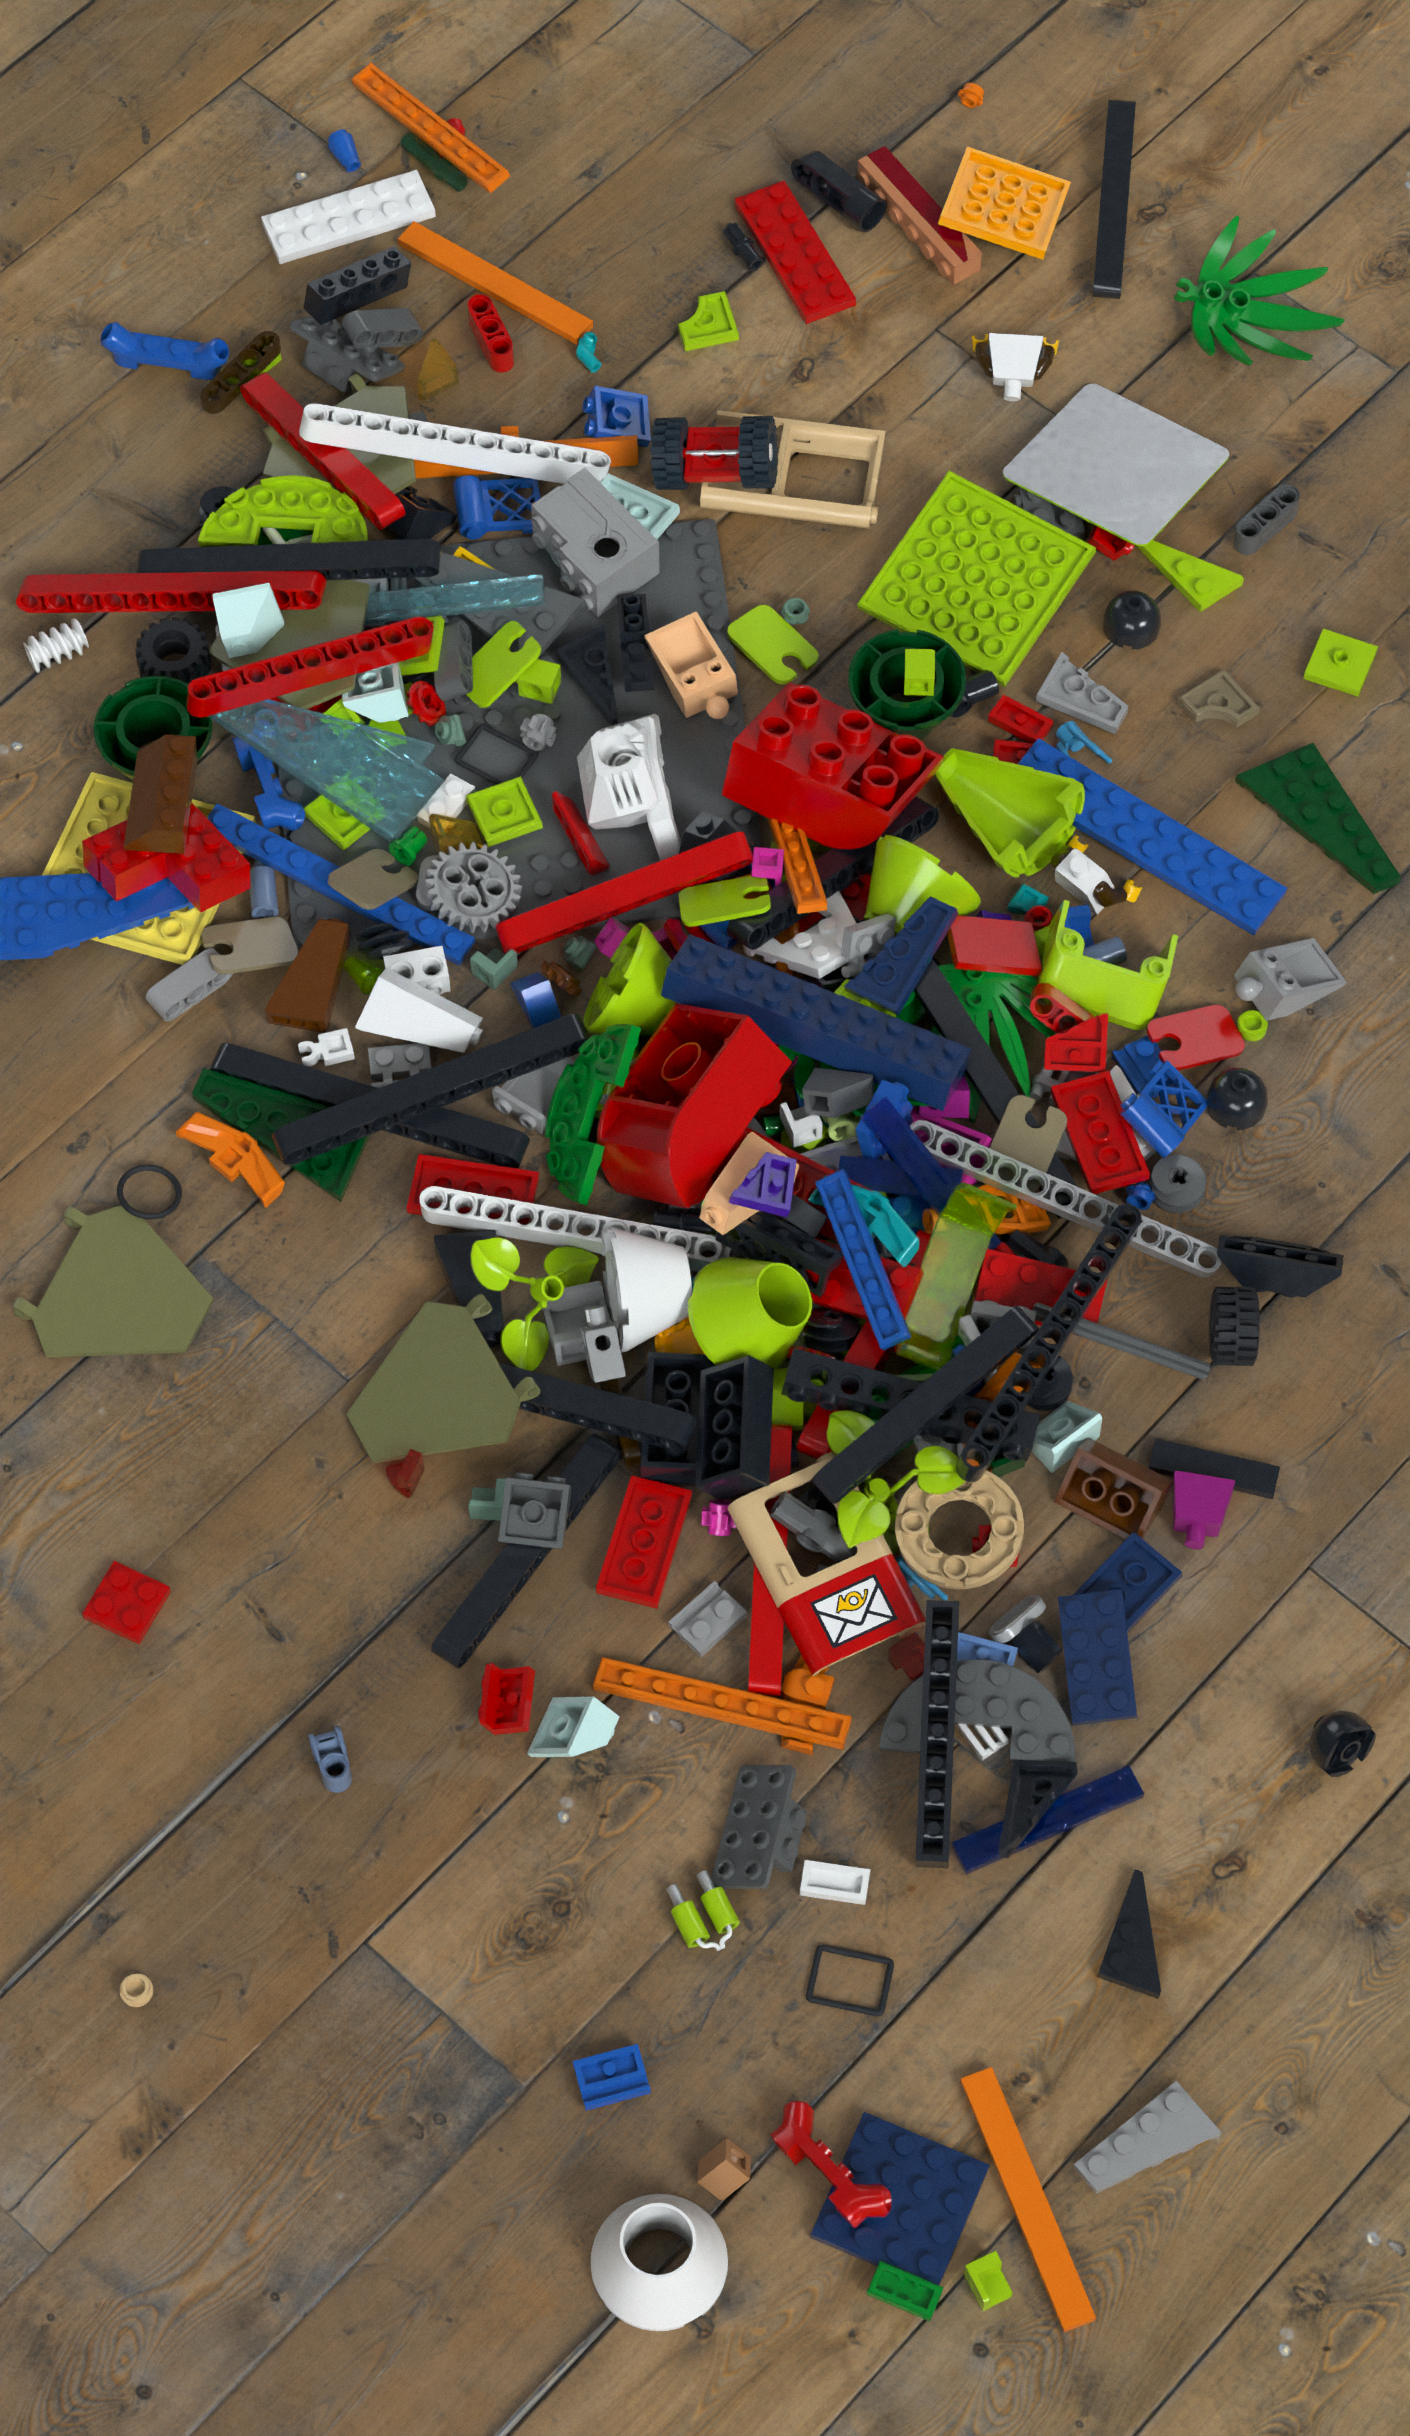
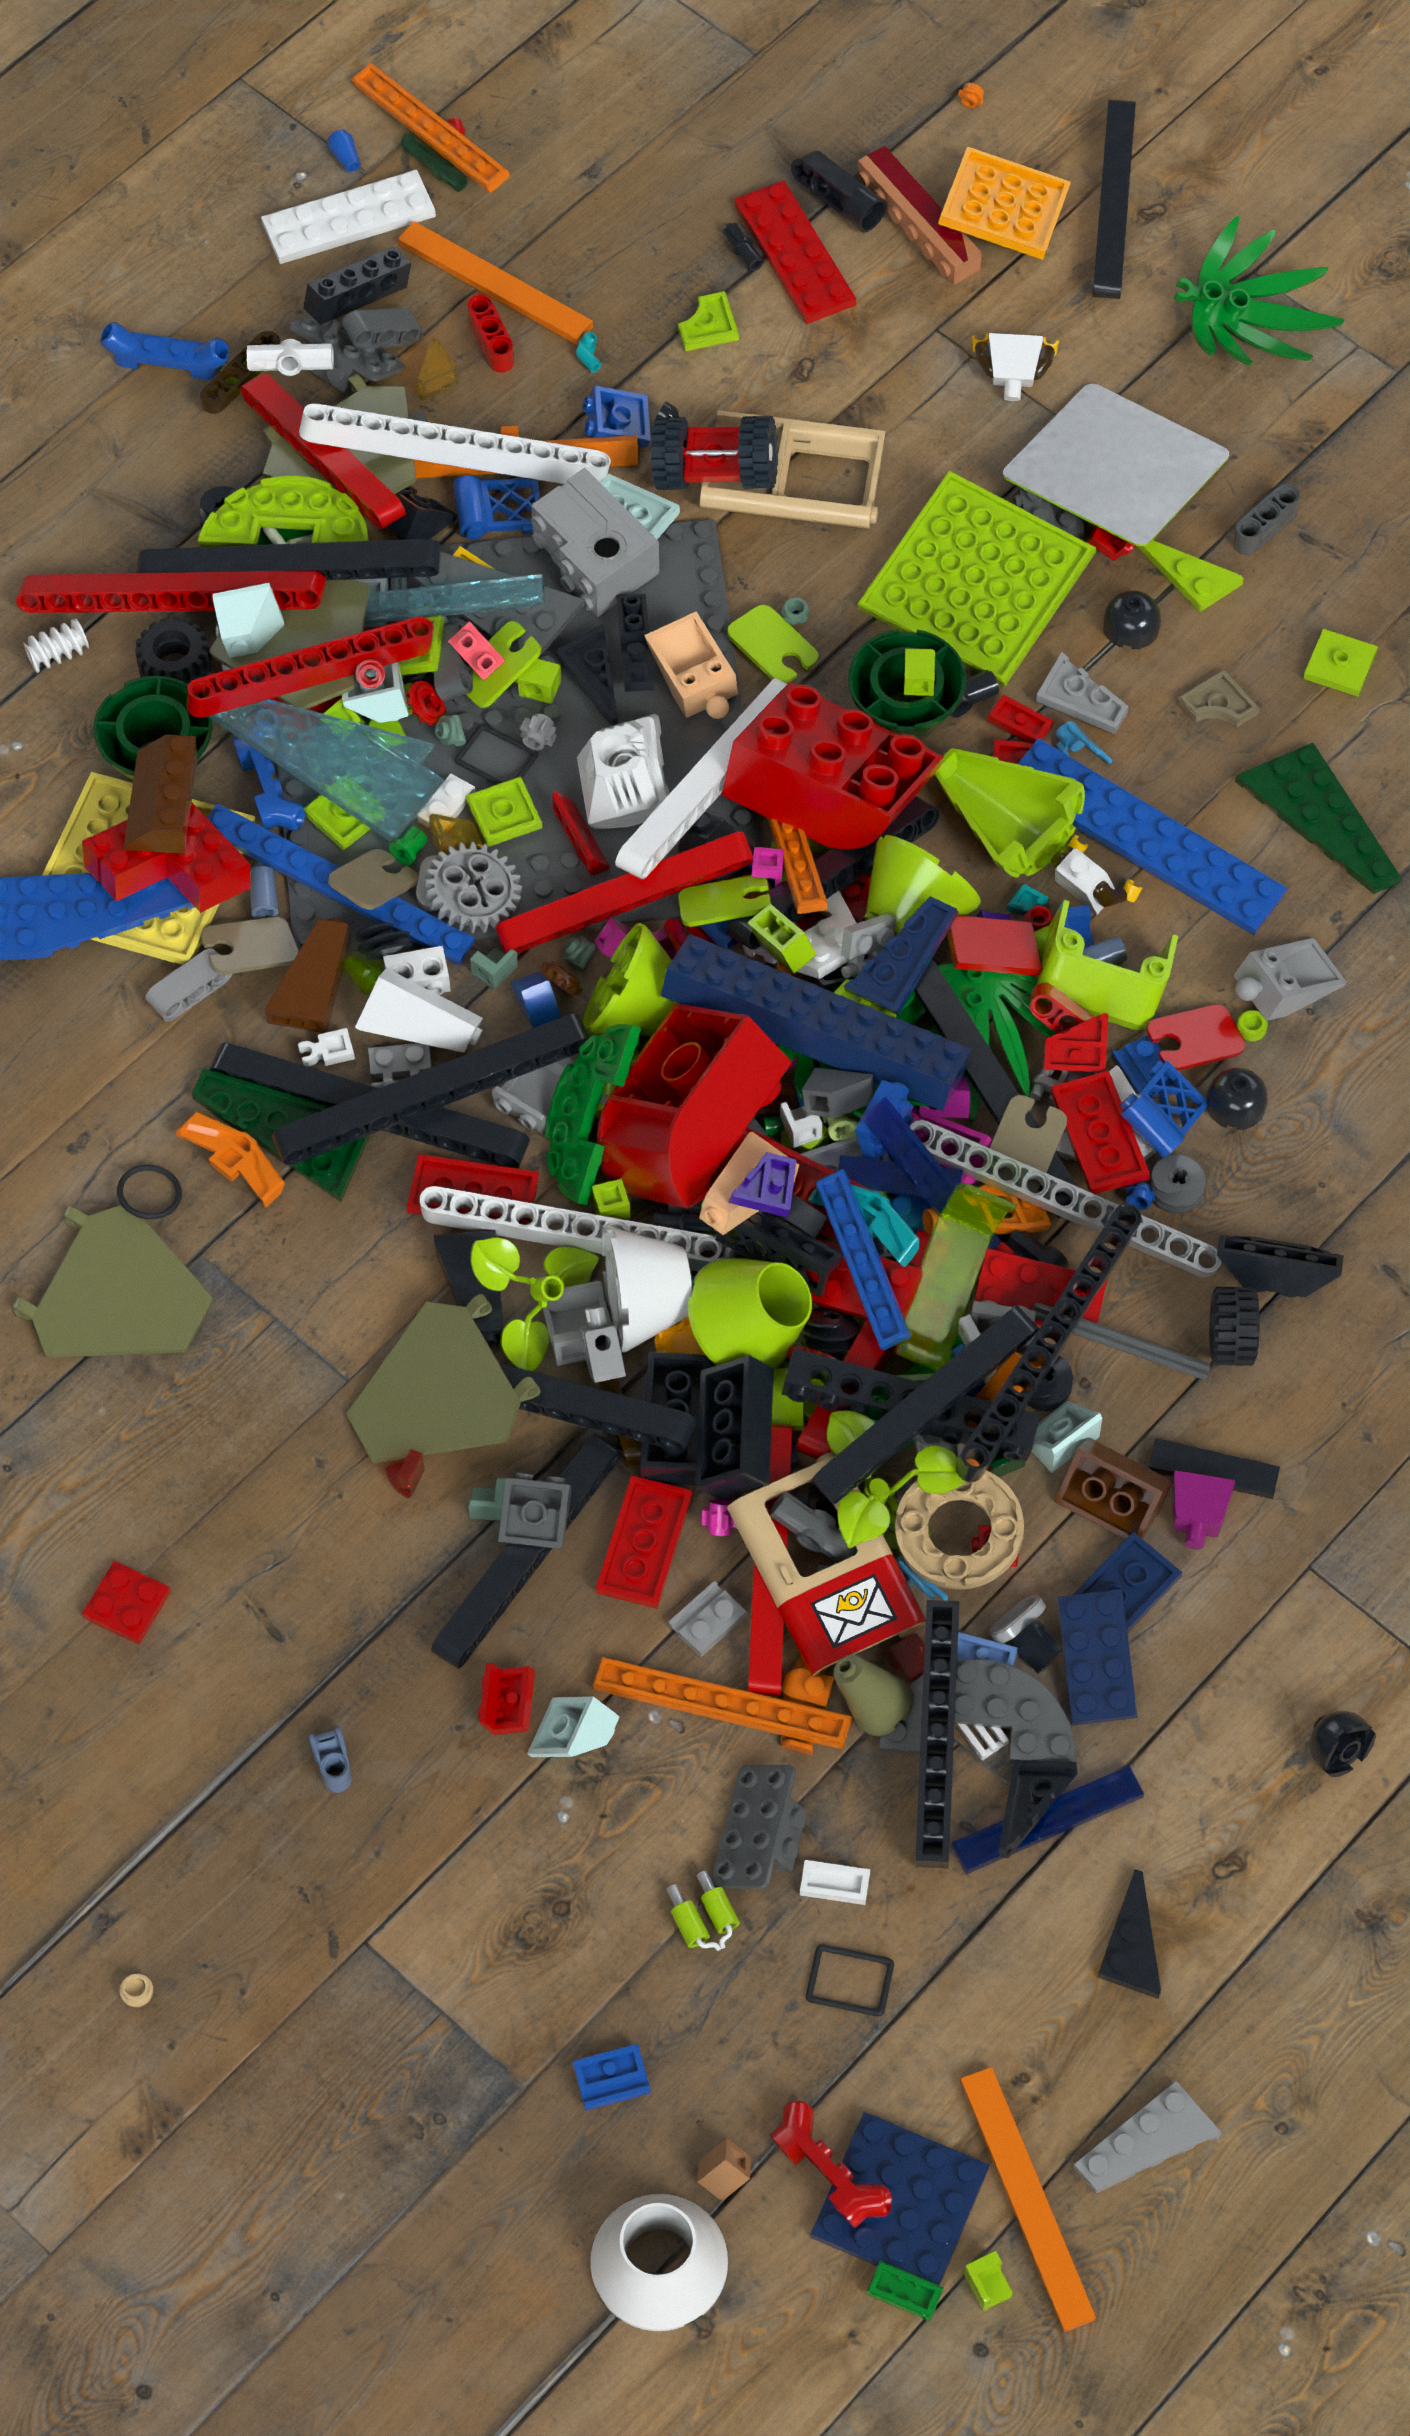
(277, 357): none -> white piece
(366, 681): none -> plate
(476, 650): none -> coral hips
(611, 1200): none -> lime brick
(668, 411): none -> black hinge
(688, 798): none -> white beam
(782, 938): none -> lime brick
(873, 1695): none -> olive cone

